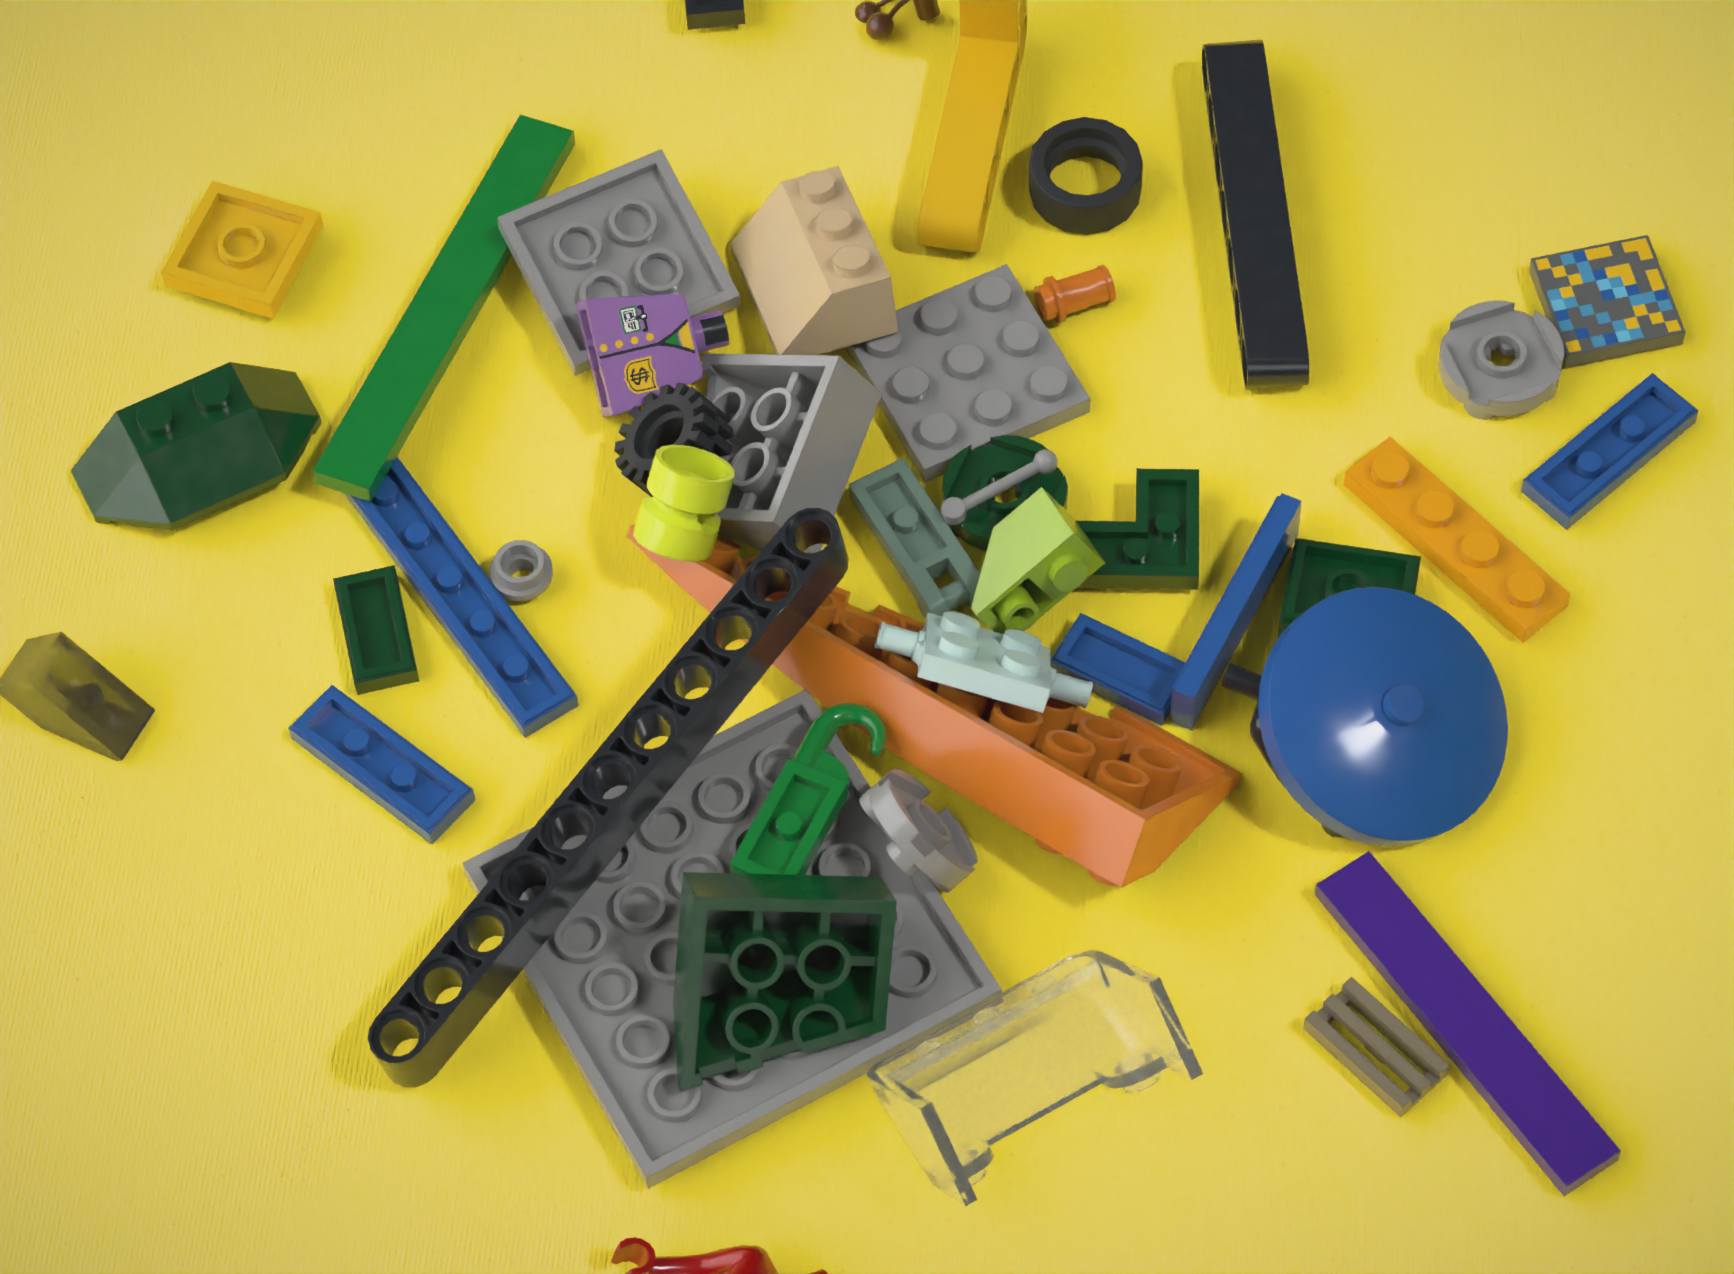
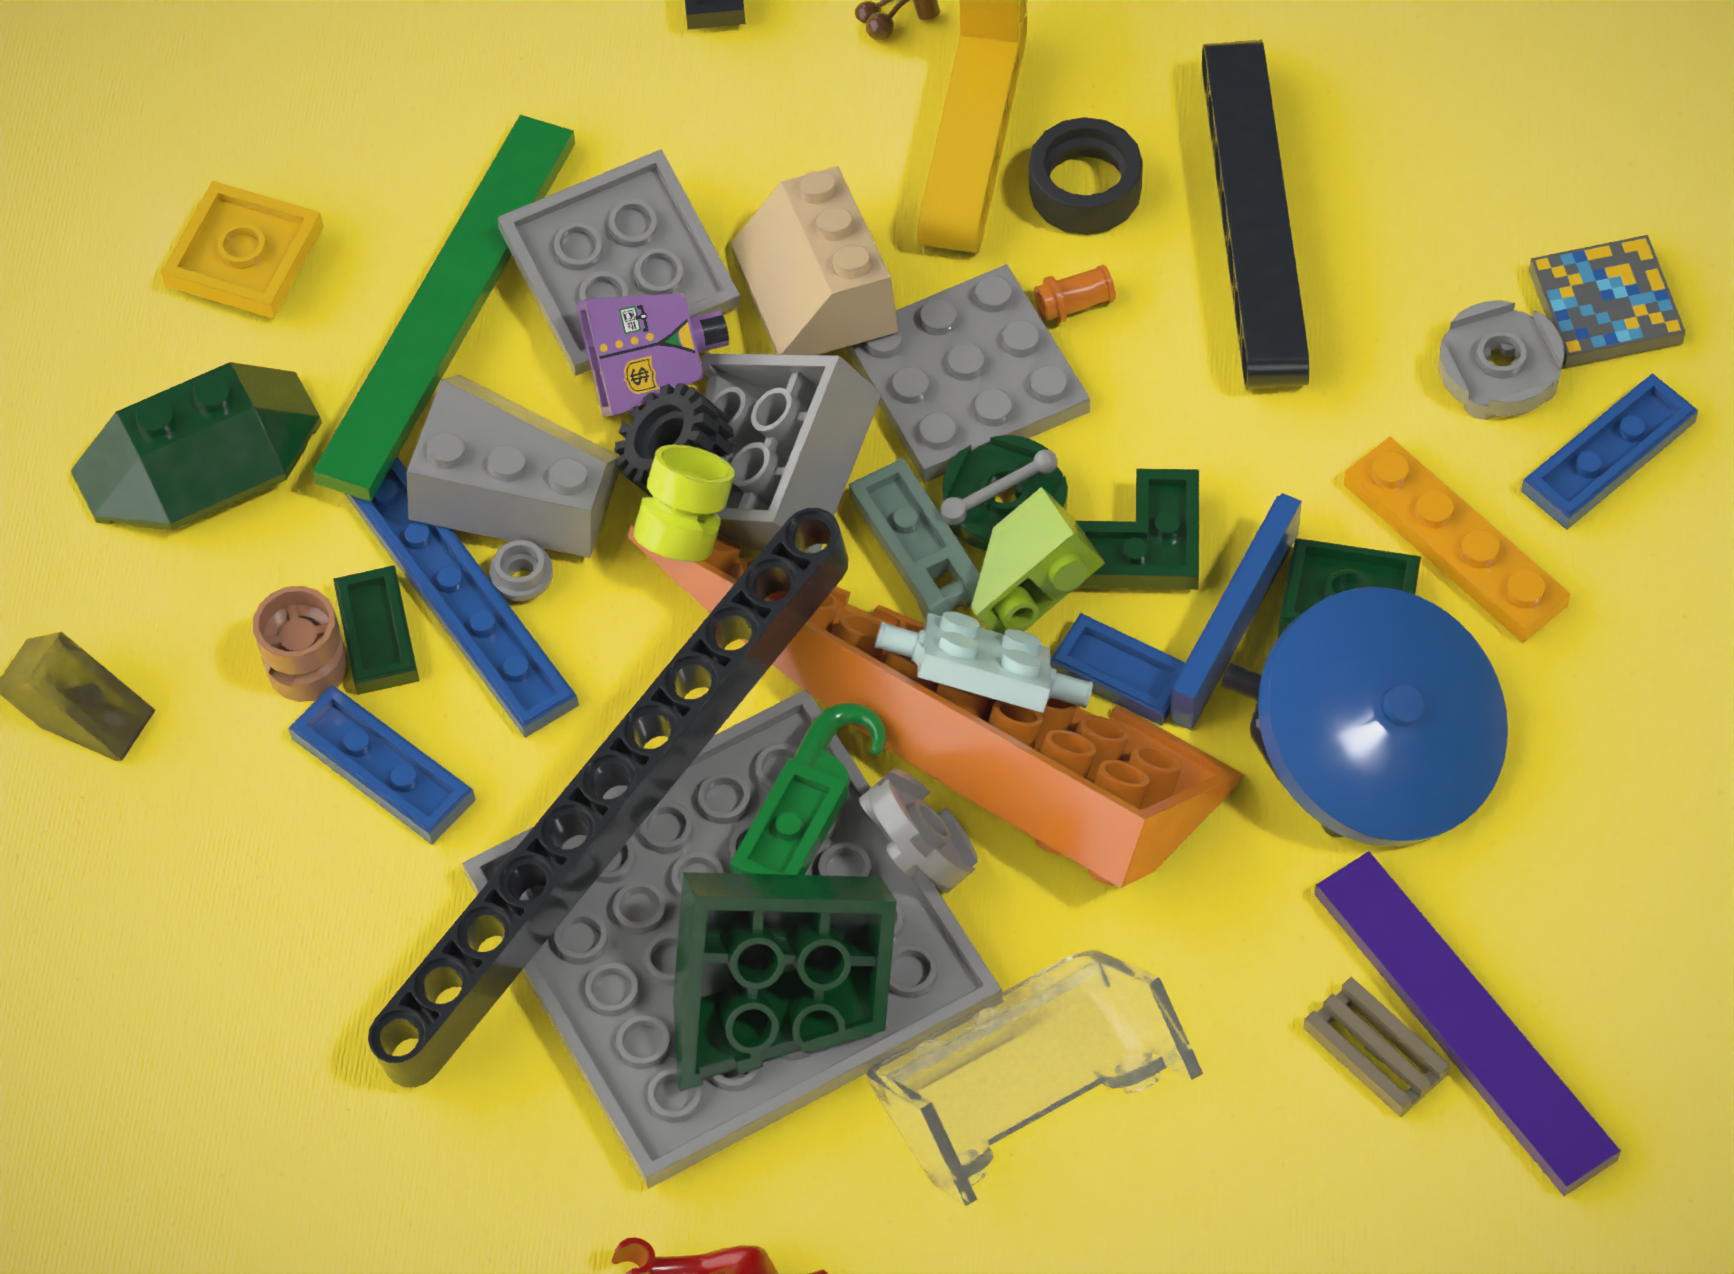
(300, 643): none -> nougat wheel
(507, 472): none -> light grey wedge

